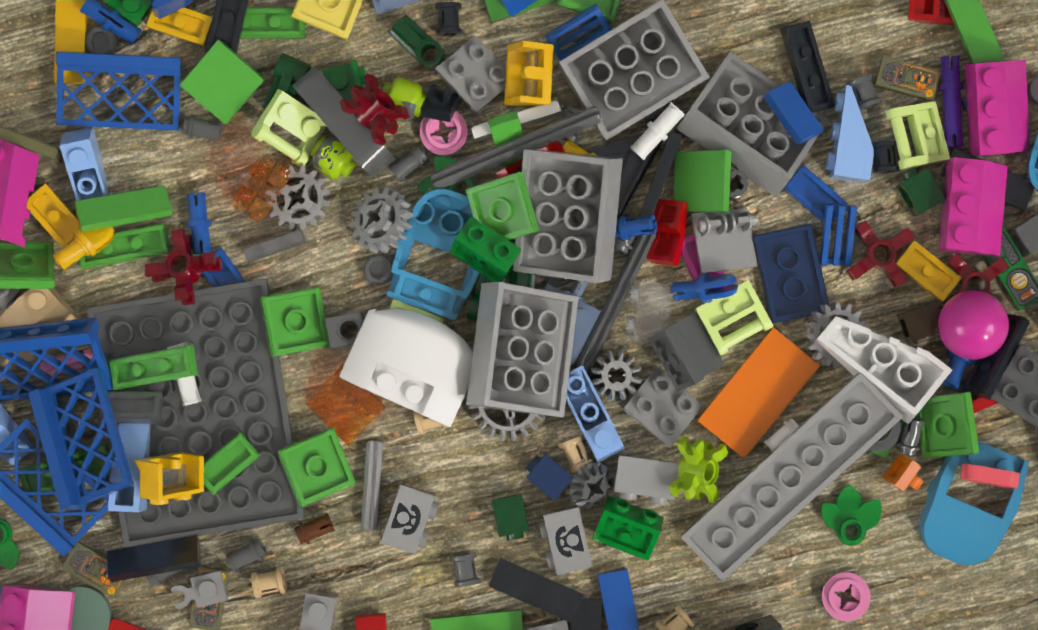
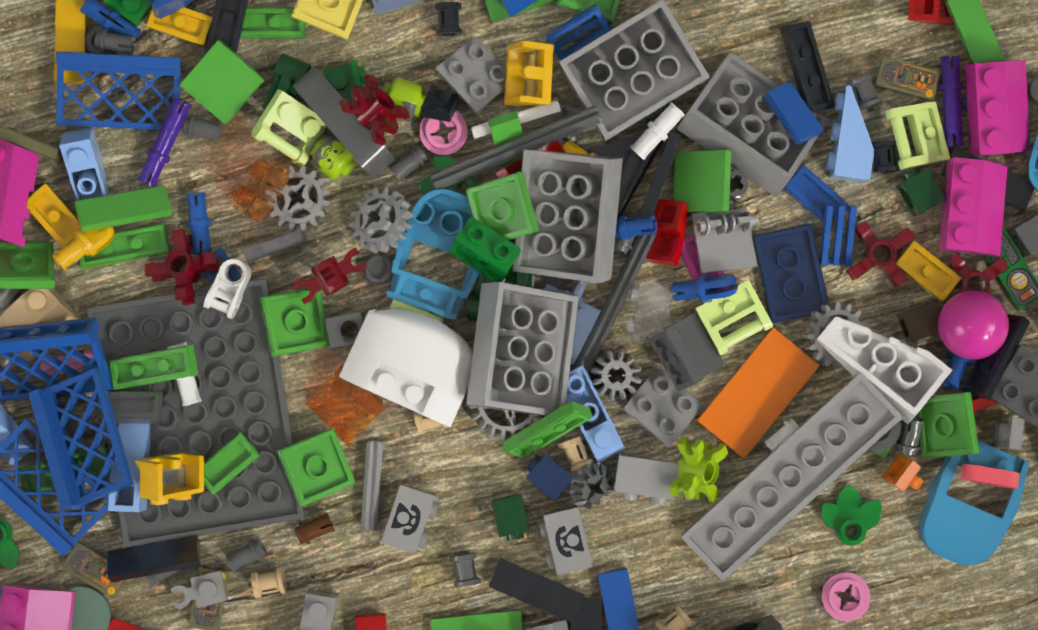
(114, 42): none -> dark grey pin
(159, 153): none -> dark purple pin
(228, 289): none -> white piece
(330, 276): none -> dark red pin
(416, 42): dark green piece -> none
(547, 429): none -> bright green tile
(628, 528): green bracket -> none
(1008, 432): none -> light grey plate

